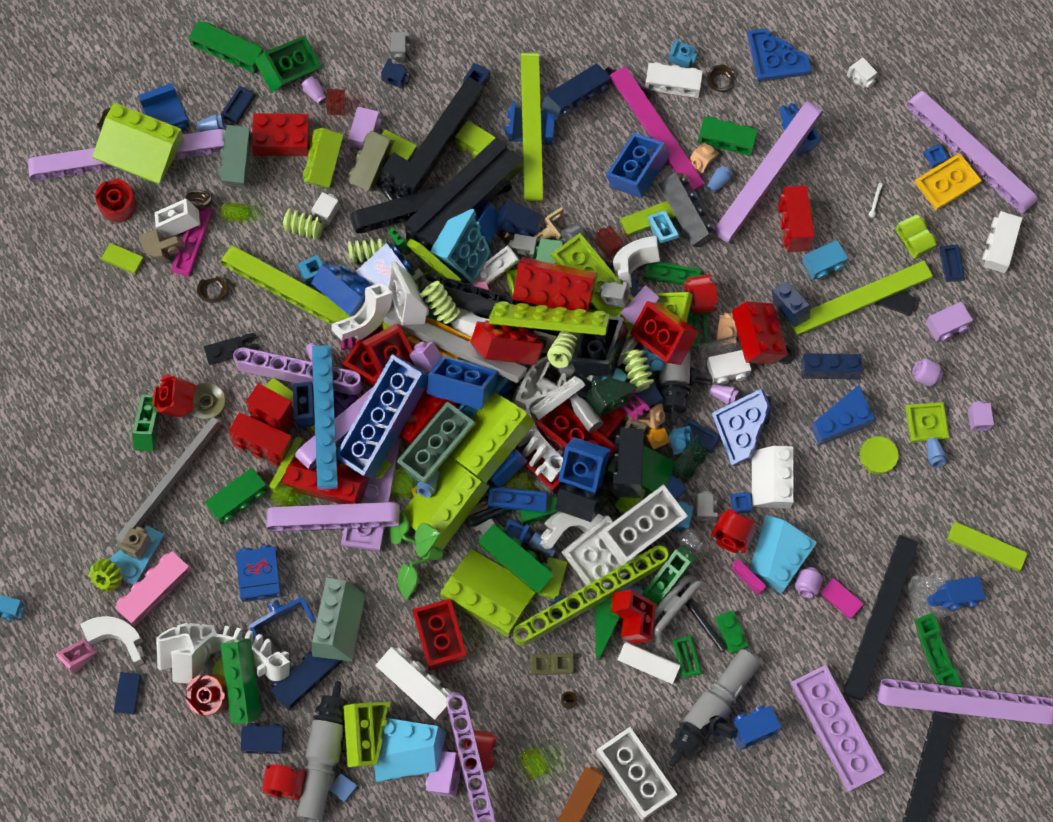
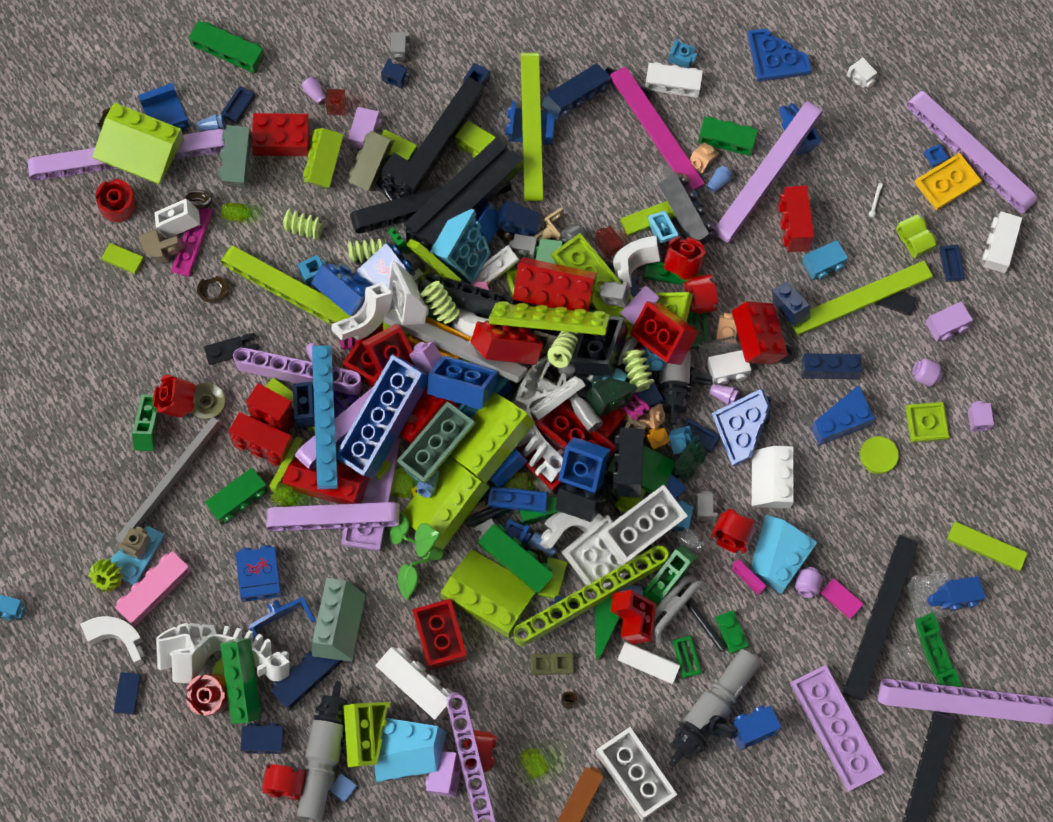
(77, 655): bright pink slope -> none
(287, 63): green slope -> none
(325, 208): white brick -> none
(637, 165): blue brick -> none
(684, 257): none -> red brick
(720, 70): dark brown piece -> none
(741, 502): blue tile -> none
(935, 452): medium blue cone -> none

